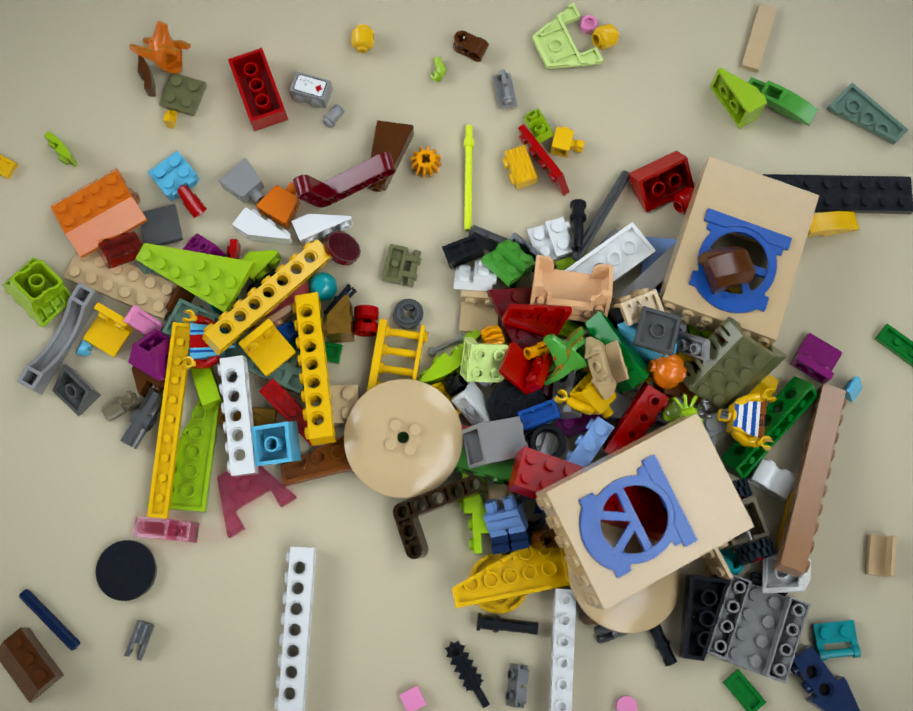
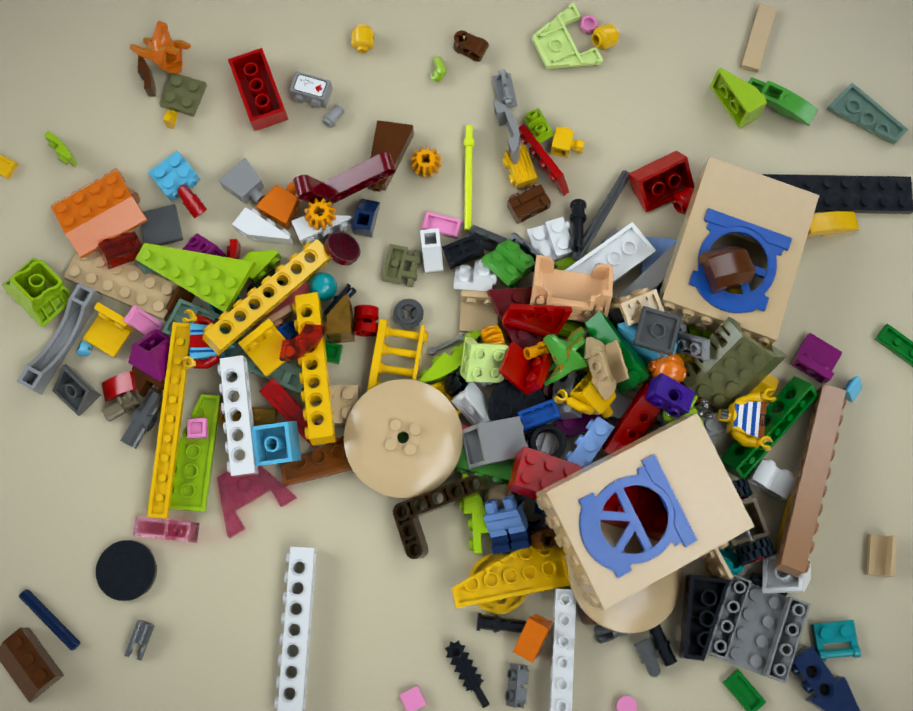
(119, 385): none -> red slope
(197, 428): none -> bright pink tile
(207, 387): lime slope -> none
(303, 343): none -> clear red tile
(320, 207): none -> light orange gear
(365, 217): none -> dark blue slope
(431, 250): none -> white slope
(447, 225): none -> bright pink tile
(505, 117): none -> light grey slope
(528, 203): none -> reddish brown brick
(533, 637): none -> orange hinge
(648, 656): none -> dark grey hinge
(669, 395): none -> dark purple brick

